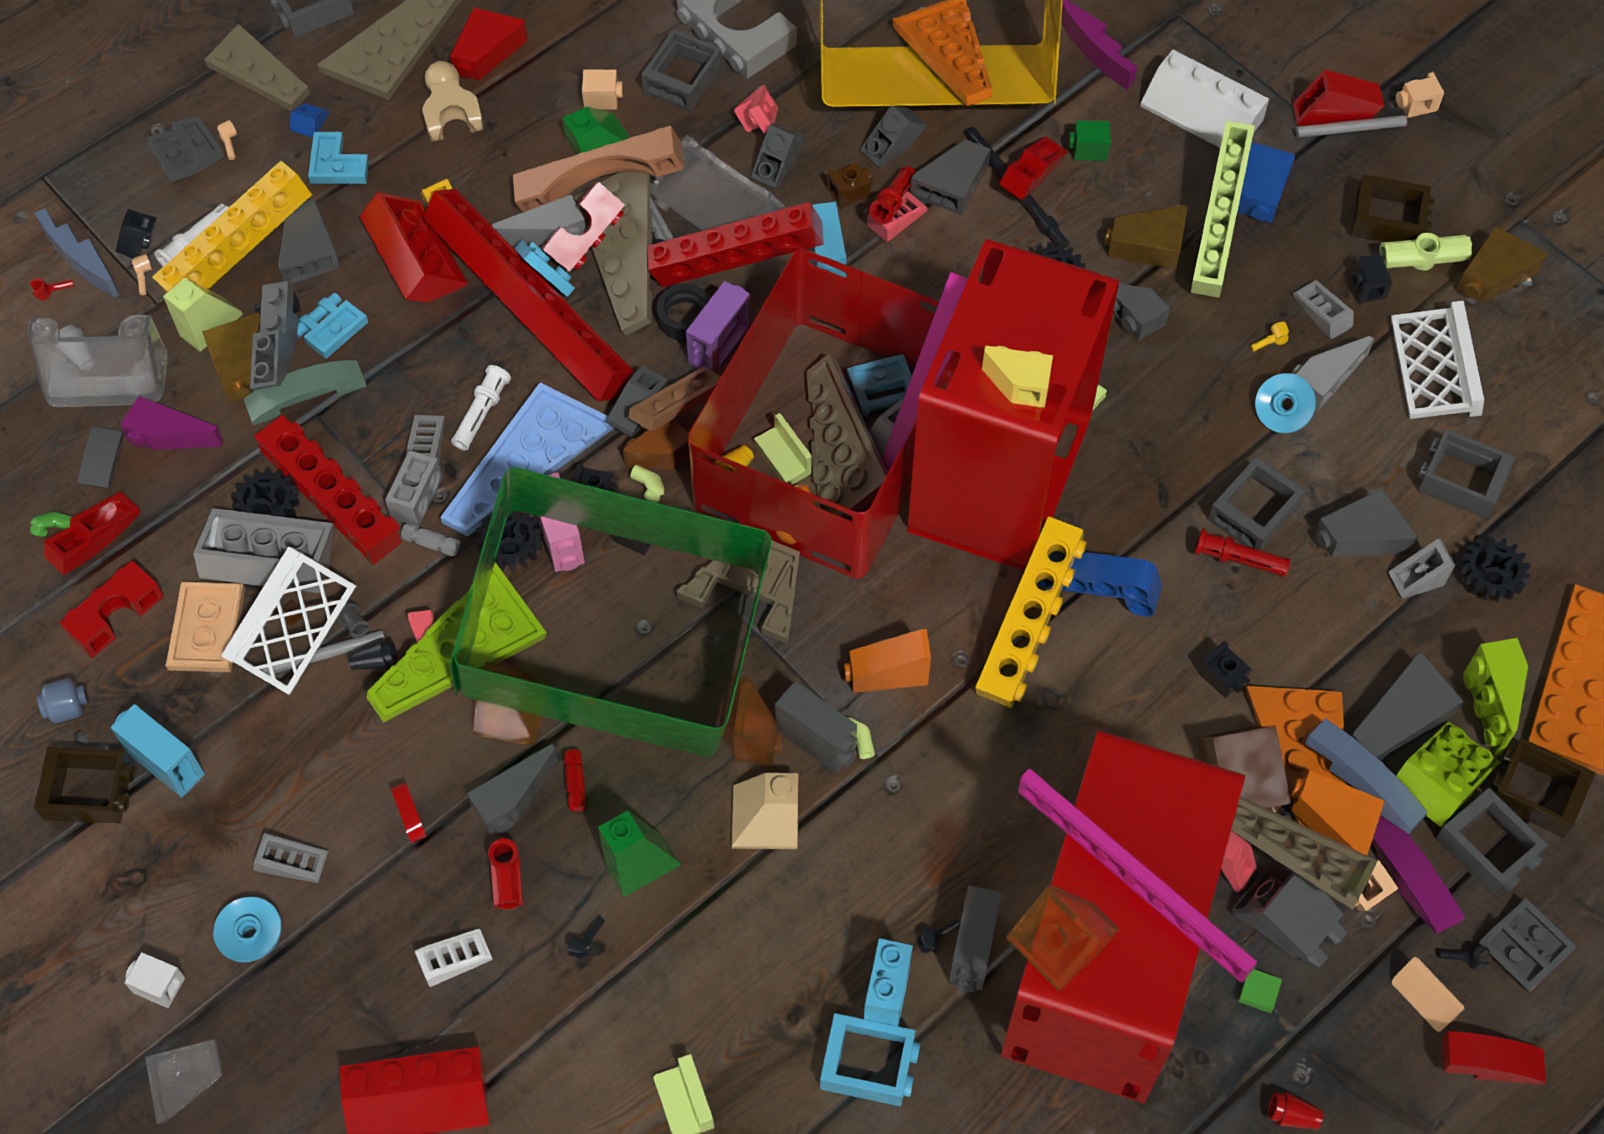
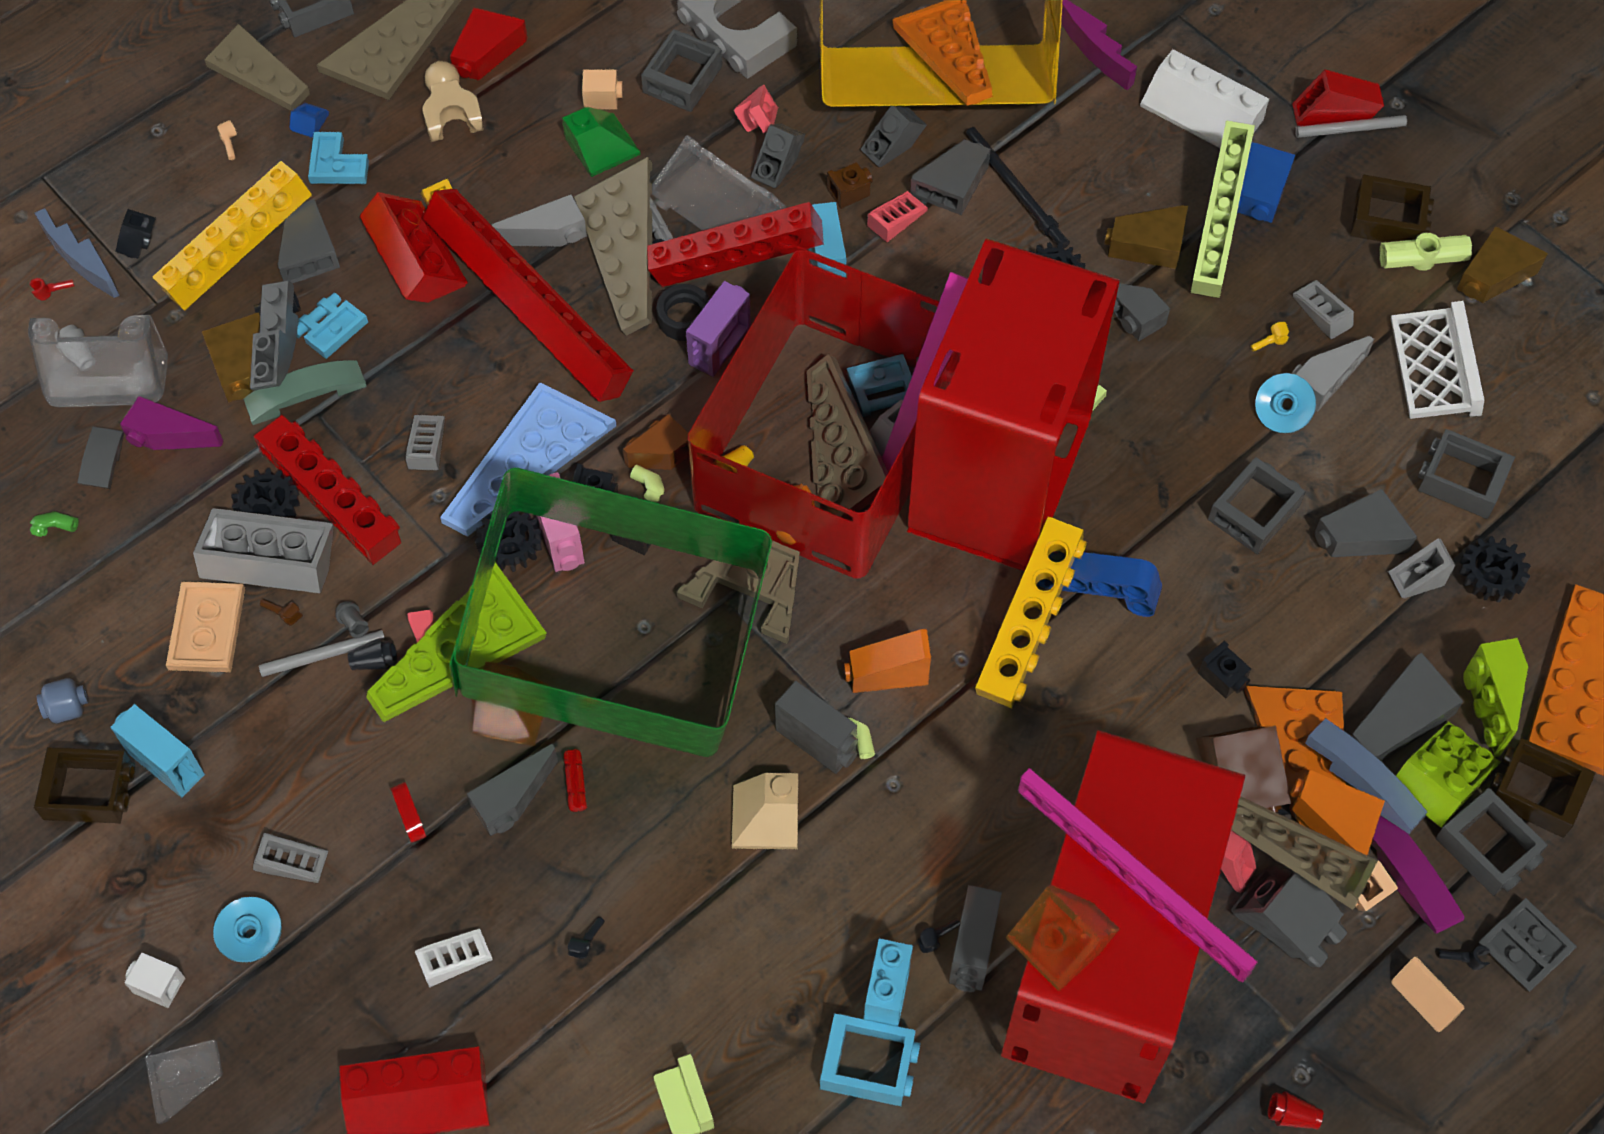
(90, 532): red slope -> none
(126, 589): red arch -> none
(141, 265): light nougat hand -> none
(181, 240): white pin -> none
(184, 149): dark grey slope -> none
(198, 310): yellowish green slope -> none
(263, 608): white fence -> none
(414, 488): light grey brick -> none
(430, 539): light grey axle -> none
(485, 396): white pin -> none
(506, 876): red piece -> none
(538, 259): medium azure plate -> none
(602, 210): arch -> none
(635, 852): green slope -> none
(639, 387): dark grey slope -> none
(649, 153): nougat arch -> none
(675, 399): medium nougat plate -> none
(755, 728): clear orange slope -> none
(784, 452): yellowish green panel -> none
(890, 198): red pin -> none
(1019, 374): light yellow slope -> none
(1033, 167): red slope -> none
(1090, 140): green brick -> none
(1227, 549): red pin -> none
(1260, 991): bright green tile -> none
(1371, 278): black brick -> none
(1420, 96): light nougat brick -> none
(1492, 1058): red slope -> none

